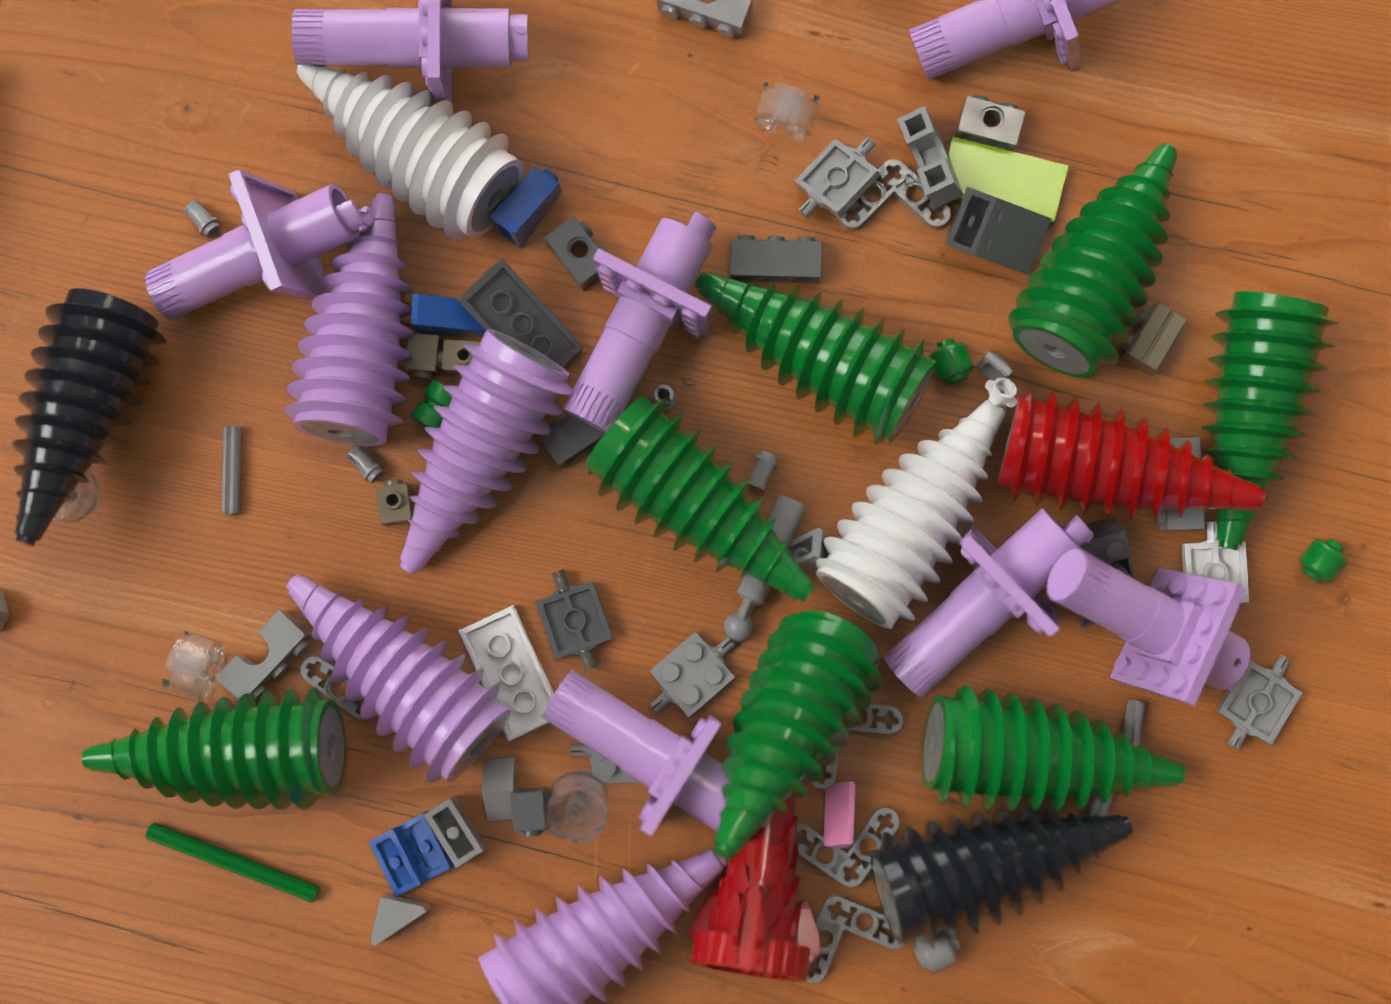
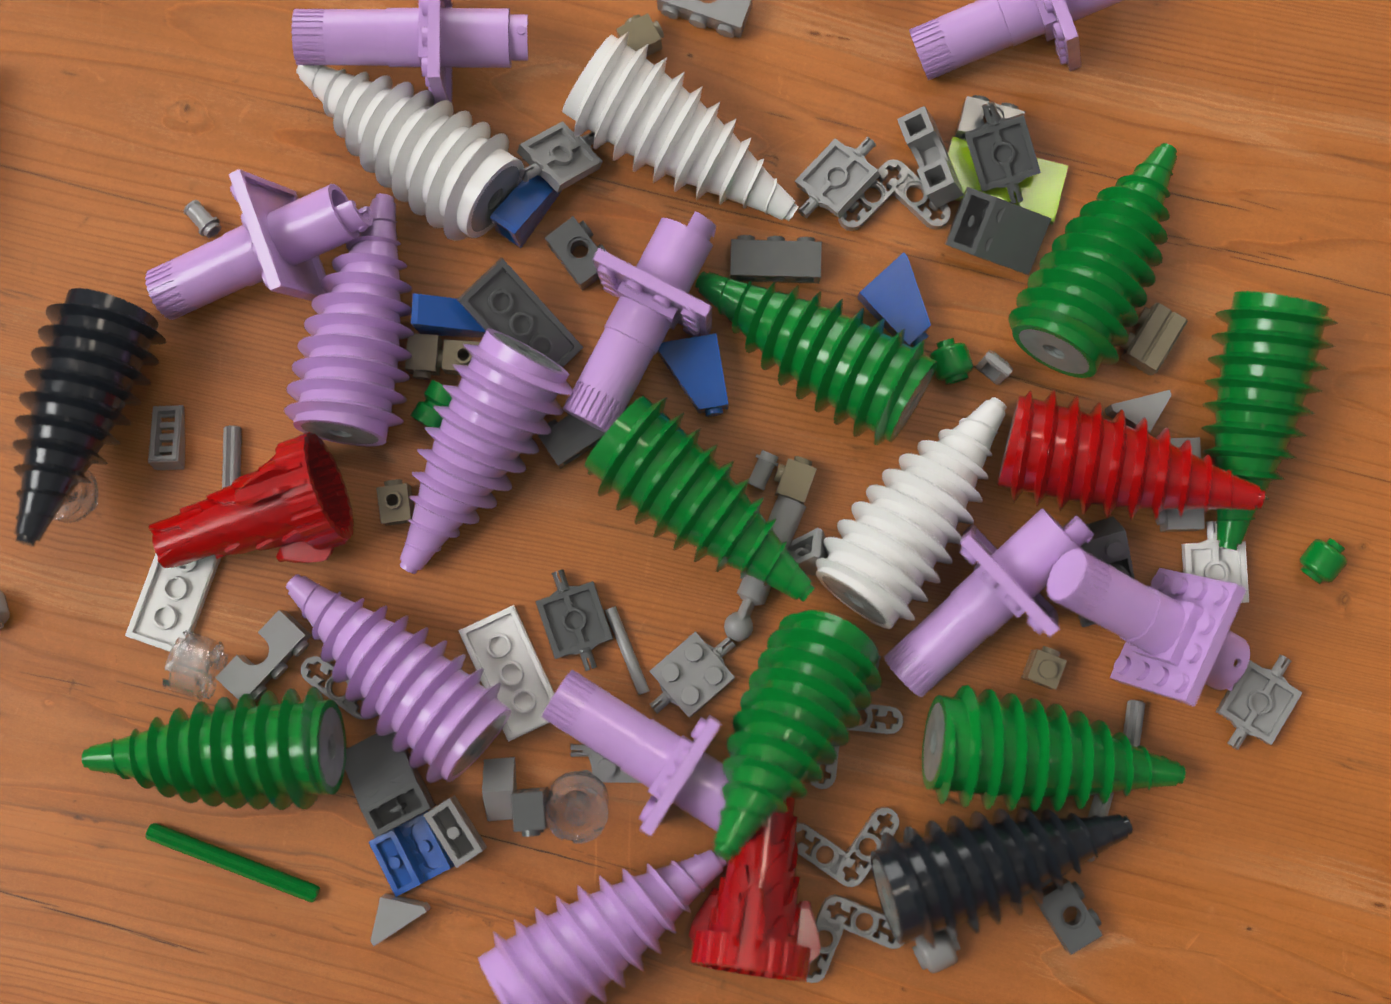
(171, 602): none -> white tile
(174, 455): none -> light grey slope
(287, 503): none -> red cone
(365, 464): light grey pin -> none
(385, 783): none -> dark grey slope
(559, 157): none -> light grey plate
(627, 650): none -> light grey bar
(642, 32): none -> dark tan brick
(665, 390): light grey pin -> none
(669, 128): none -> white cone
(699, 371): none -> blue slope
(786, 110): clear brick -> none
(795, 479): none -> dark tan brick
(839, 815): bright pink slope -> none
(898, 300): none -> blue slope
(1001, 392): white plate -> none
(1002, 152): none -> dark grey plate
(1044, 667): none -> dark tan brick
(1081, 930): none -> dark grey brick
(1142, 407): none -> light grey slope

